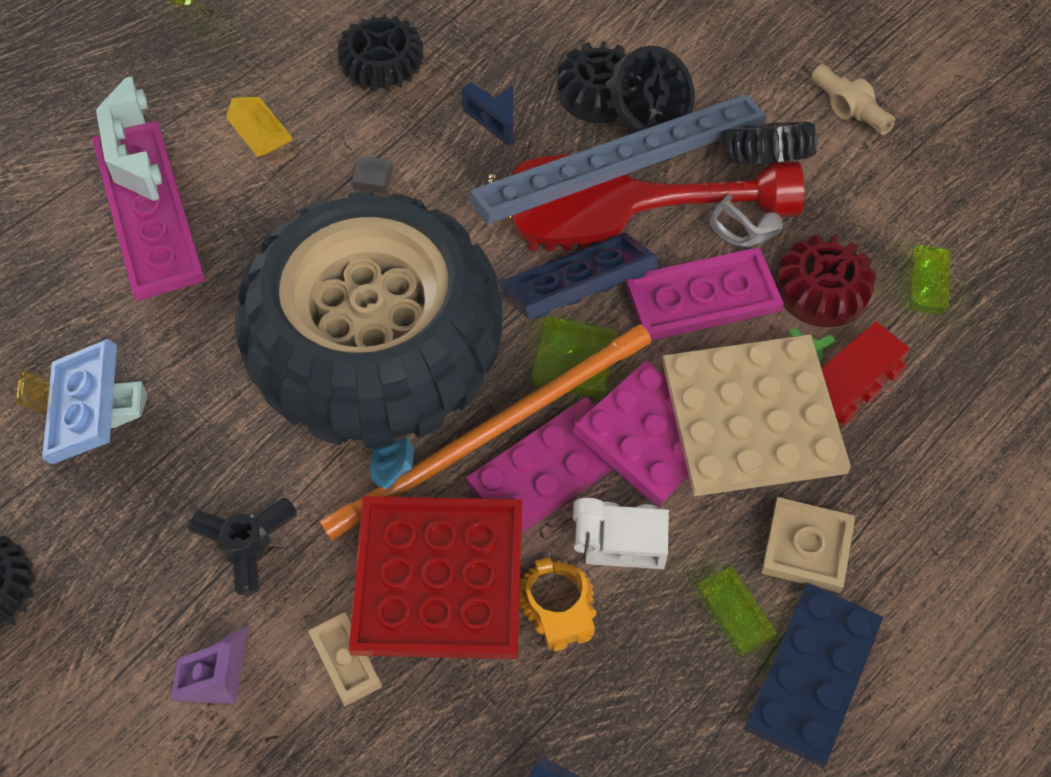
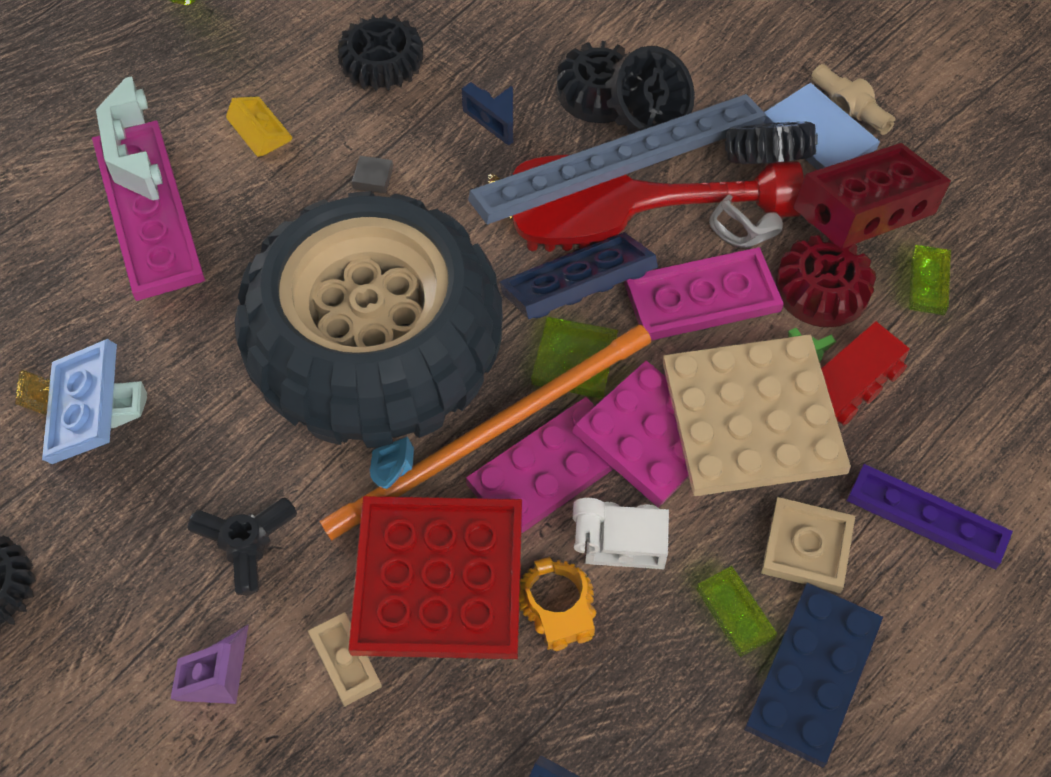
(838, 133): none -> light blue tile
(871, 194): none -> dark red brick
(930, 516): none -> dark purple plate

